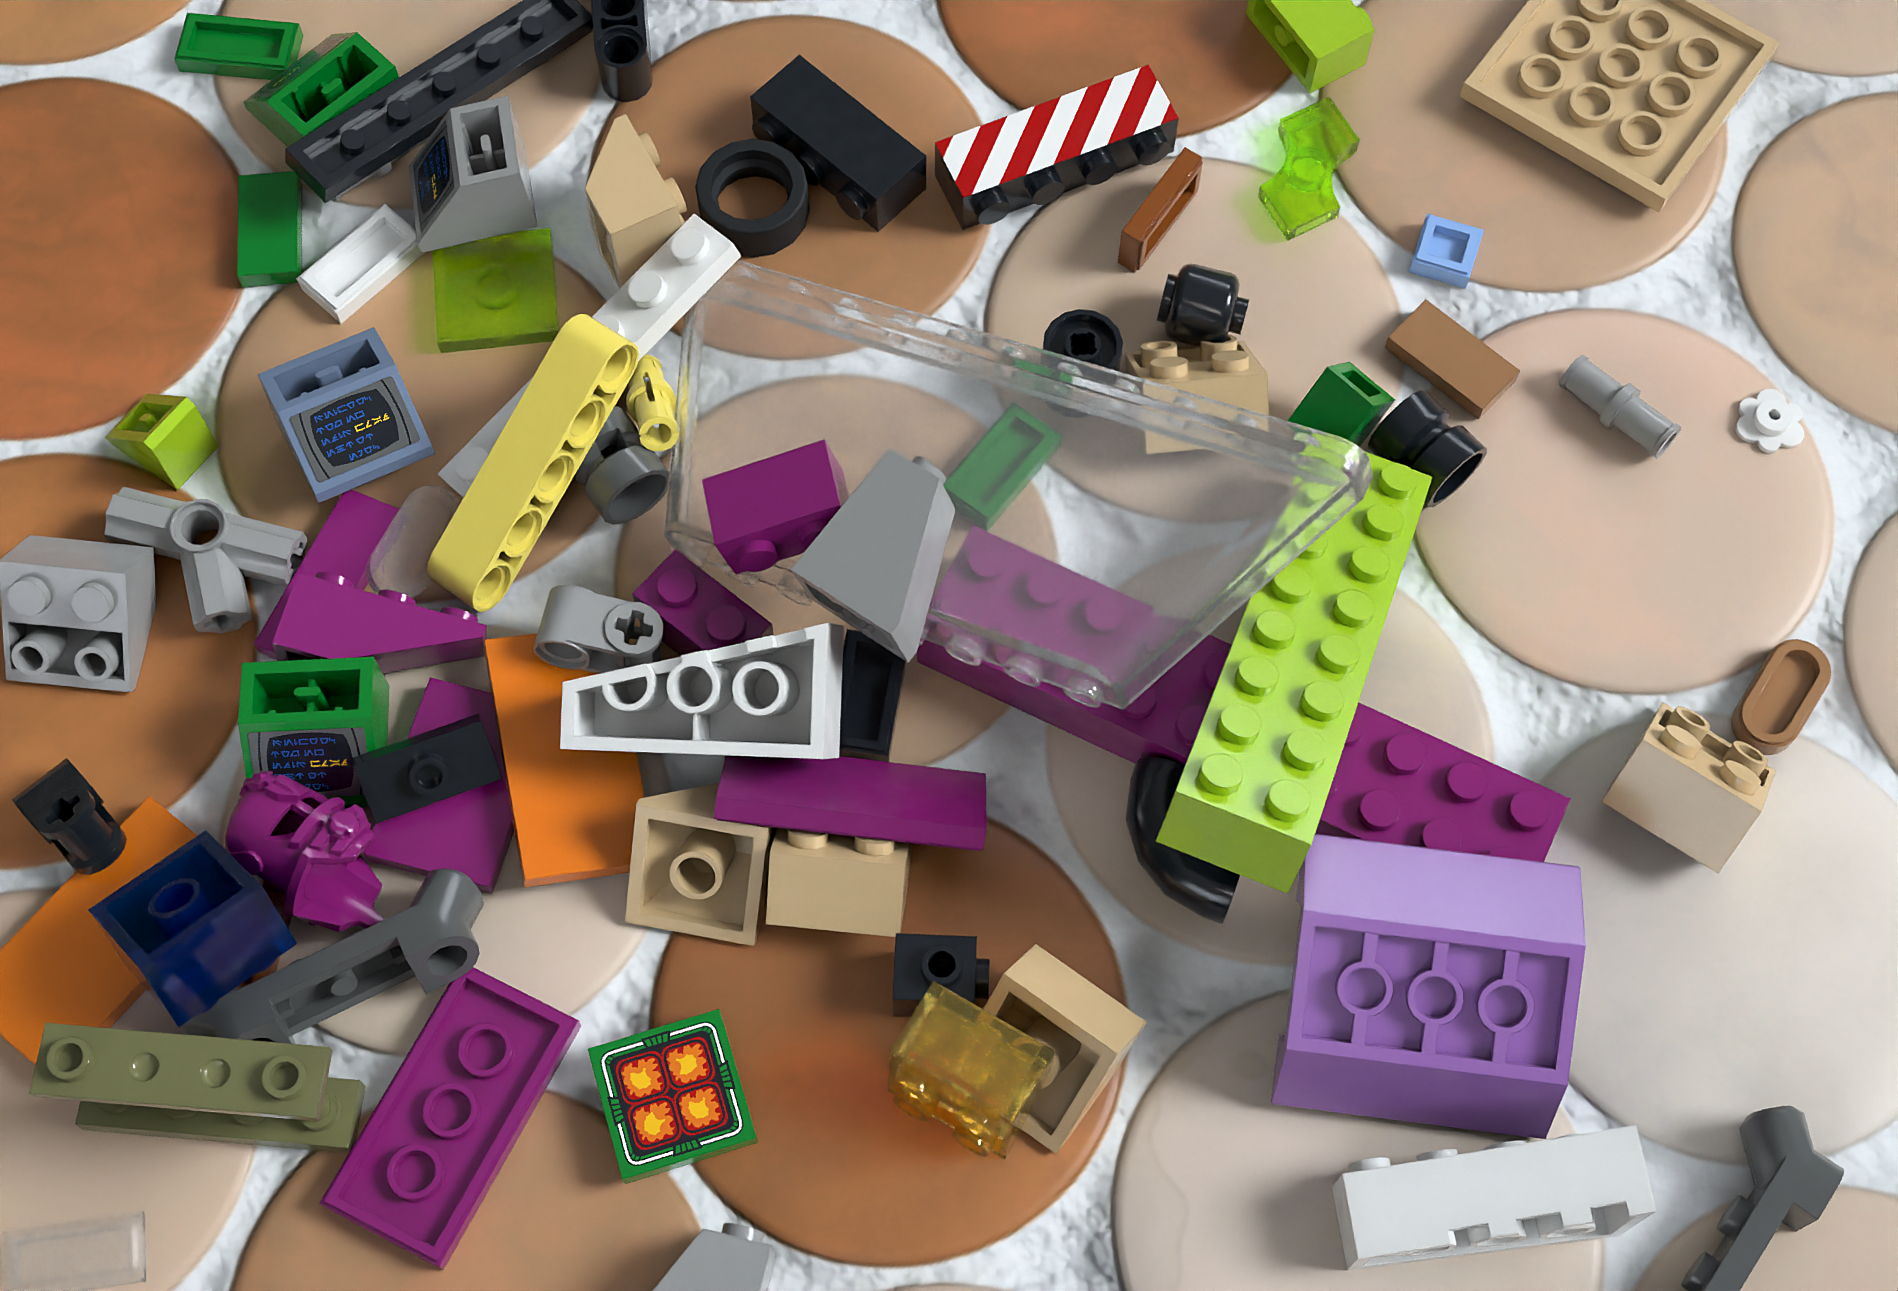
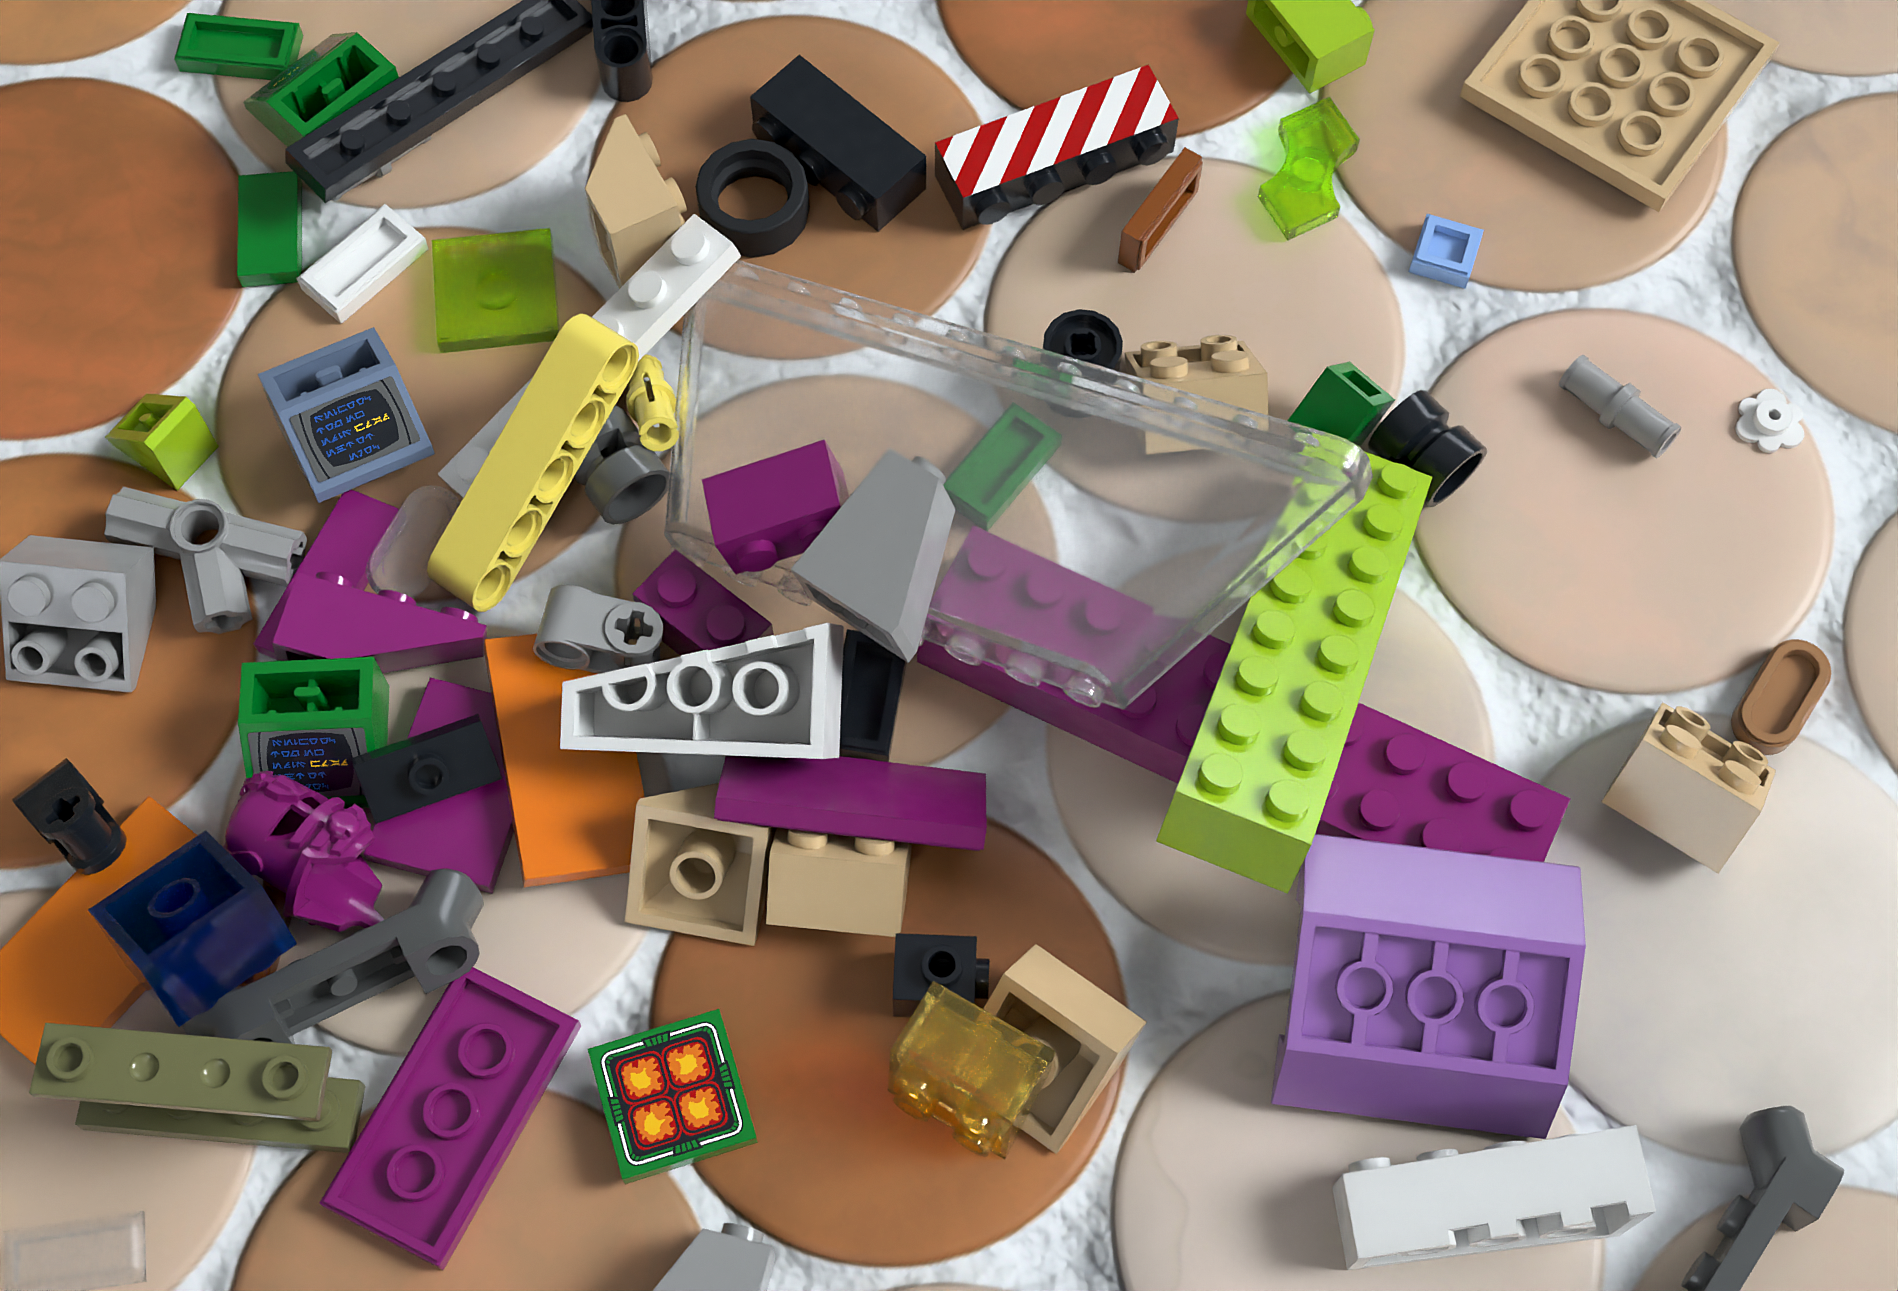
(472, 178): light grey slope -> none
(1179, 876): black cylinder -> none
(1202, 305): black head -> none
(1452, 359): medium nougat tile -> none

